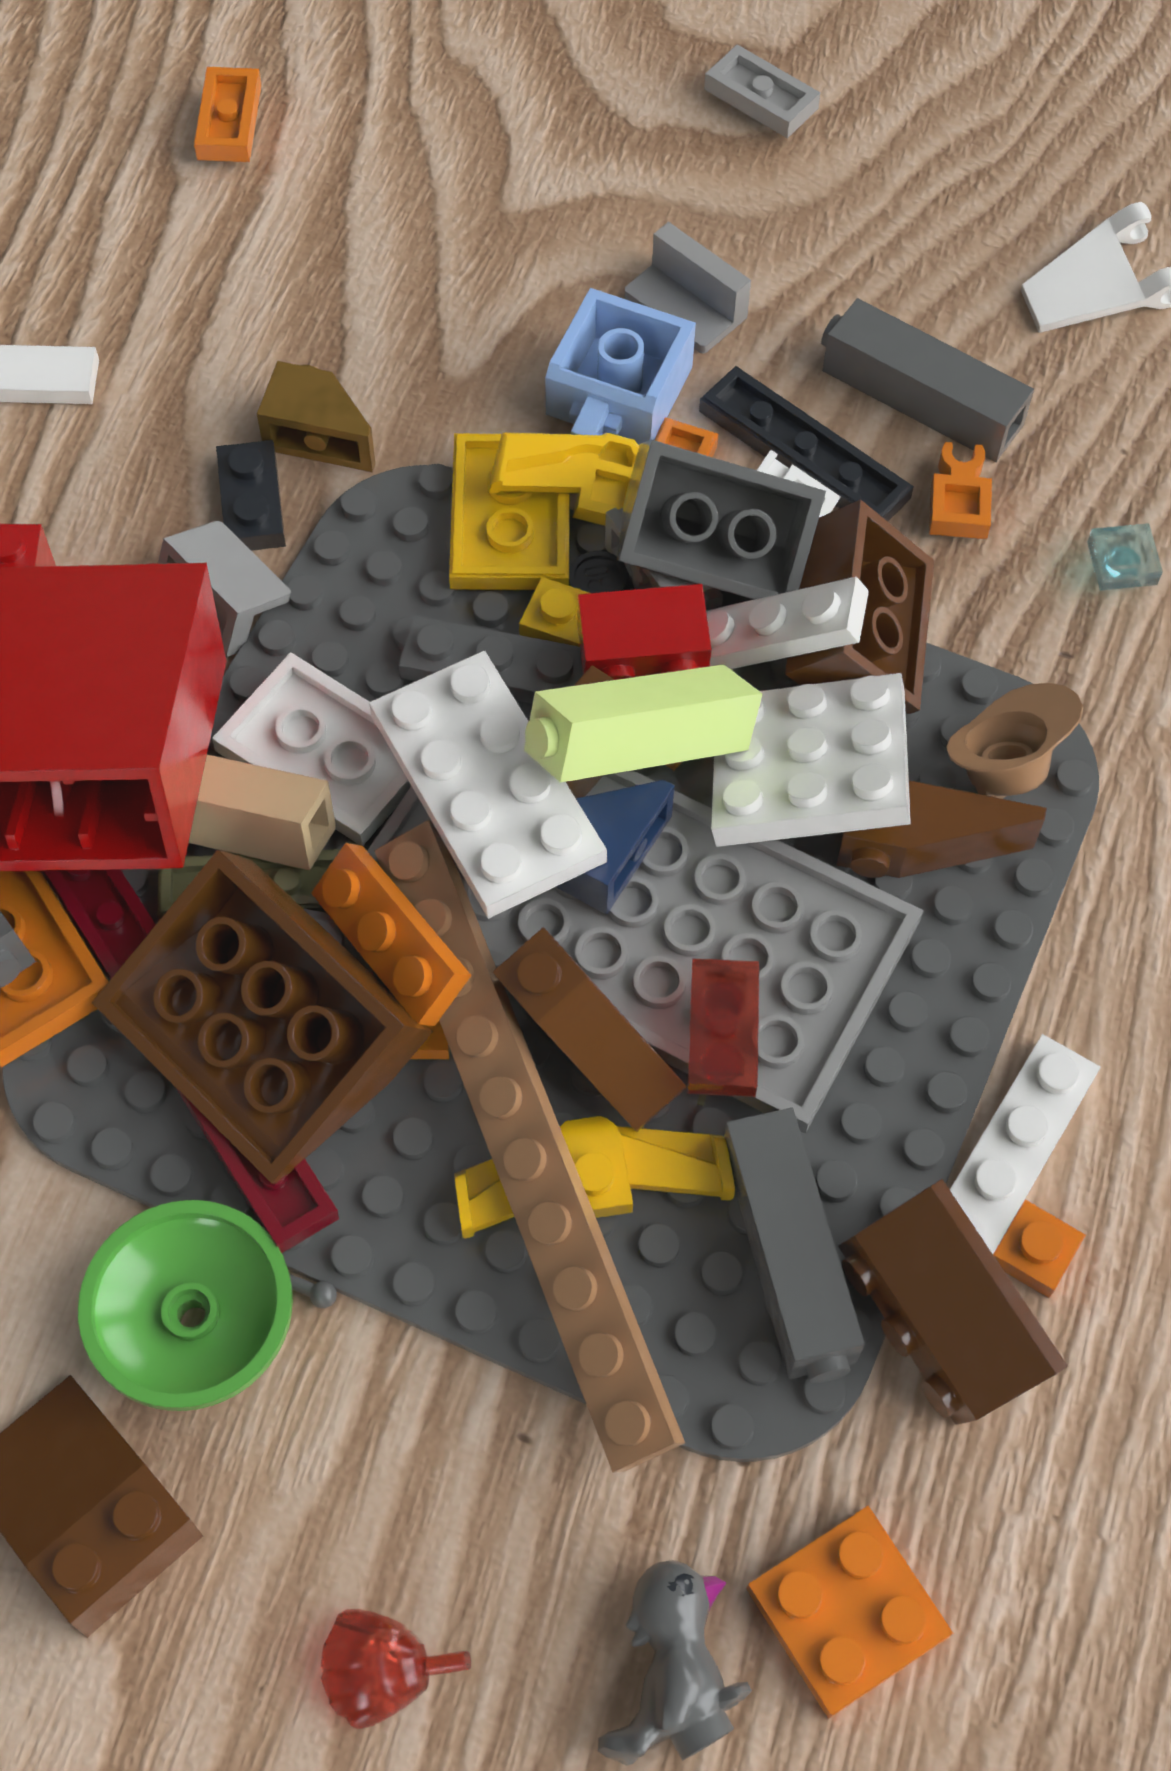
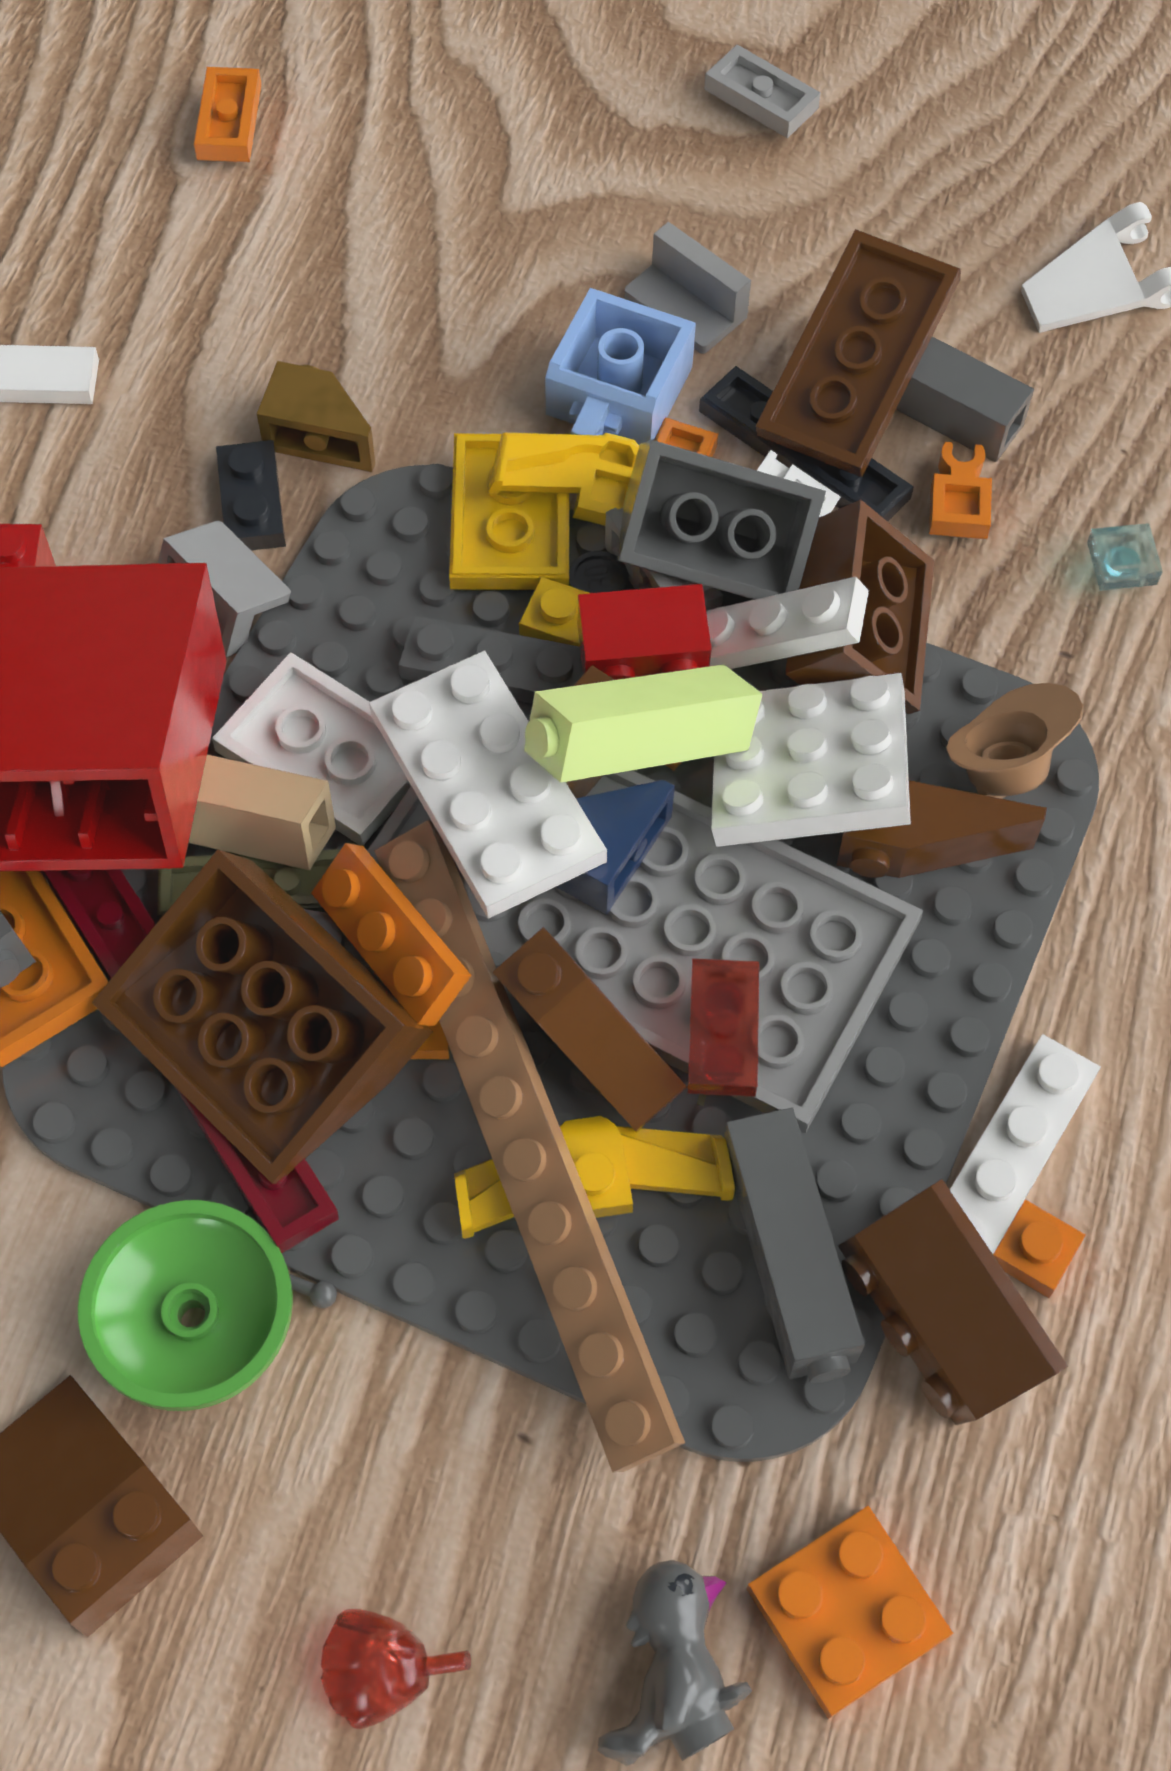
(858, 352): none -> reddish brown plate

